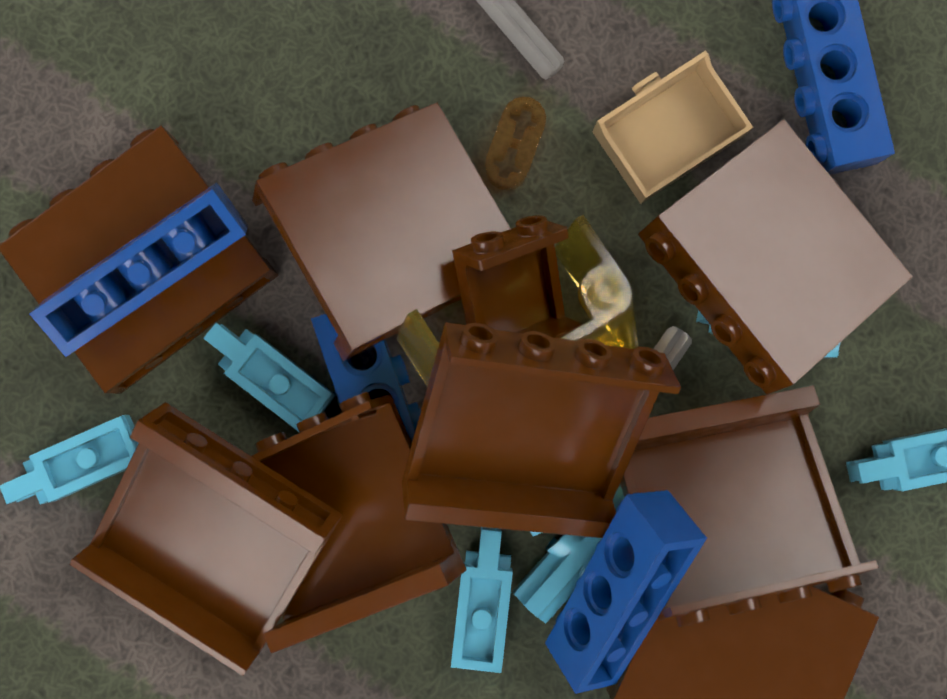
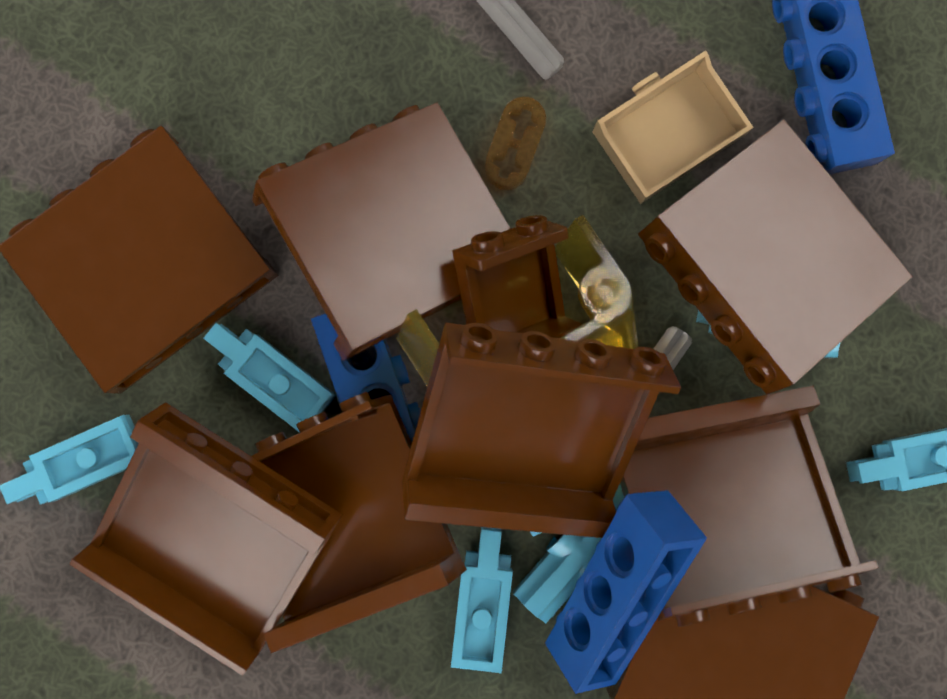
(140, 270): blue brick -> none

